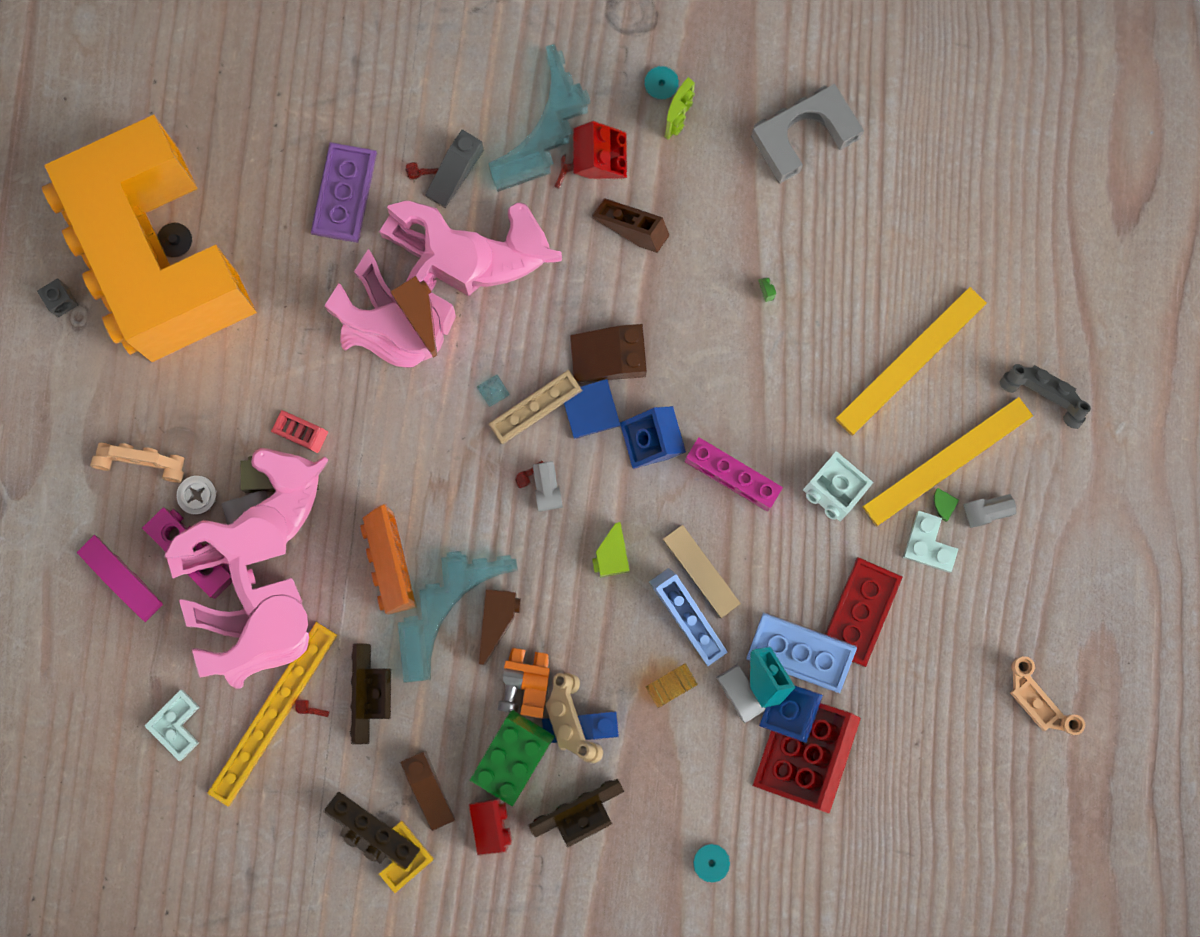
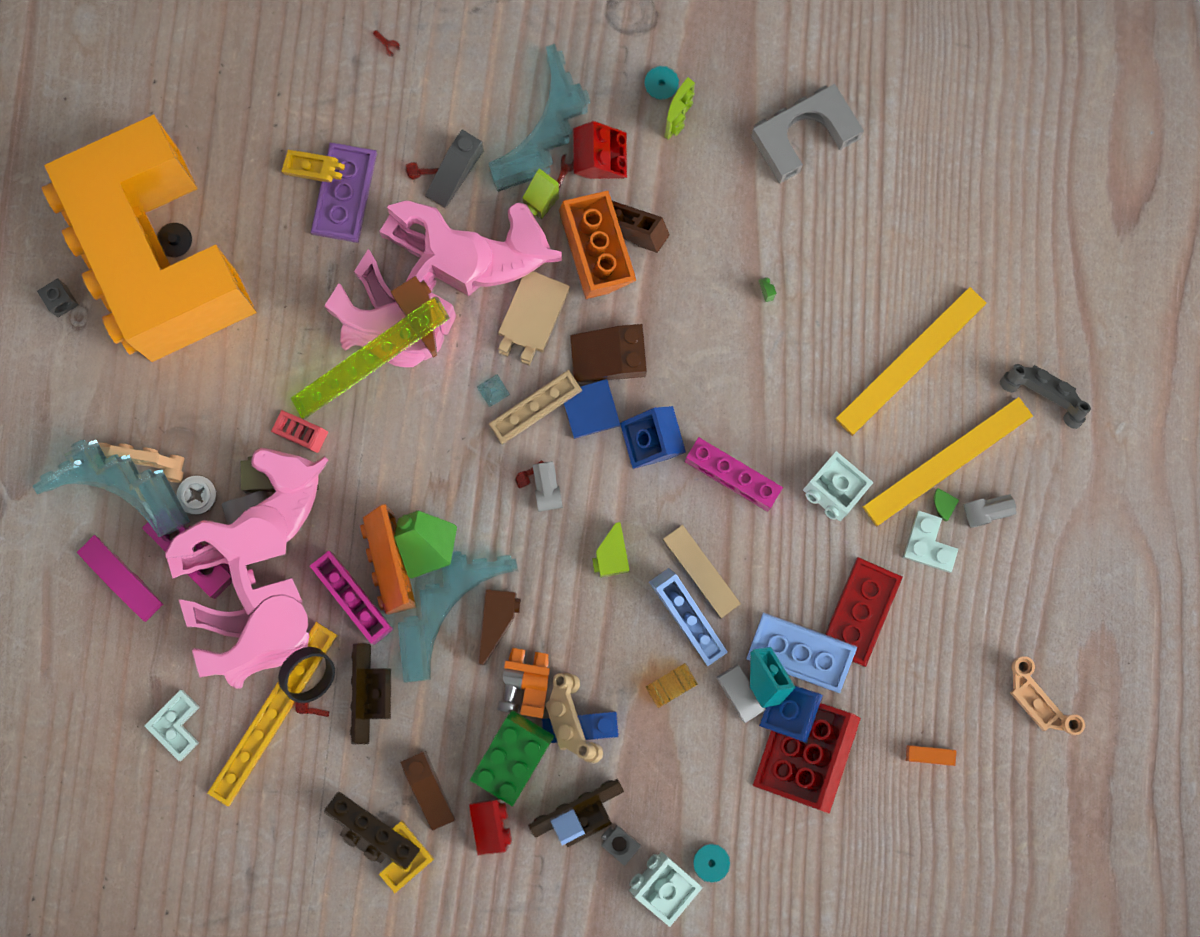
(145, 491): none -> clear light blue arch
(312, 166): none -> yellow hinge
(317, 691): none -> black tyre
(351, 597): none -> dark pink brick
(370, 357): none -> clear neon green tile
(387, 43): none -> clear red hand
(424, 542): none -> bright green slope
(532, 315): none -> tan tile
(541, 194): none -> lime slope
(567, 827): none -> light blue tile
(596, 244): none -> orange slope
(625, 854): none -> dark grey brick
(664, 888): none -> light aqua plate
(931, 755): none -> orange piece

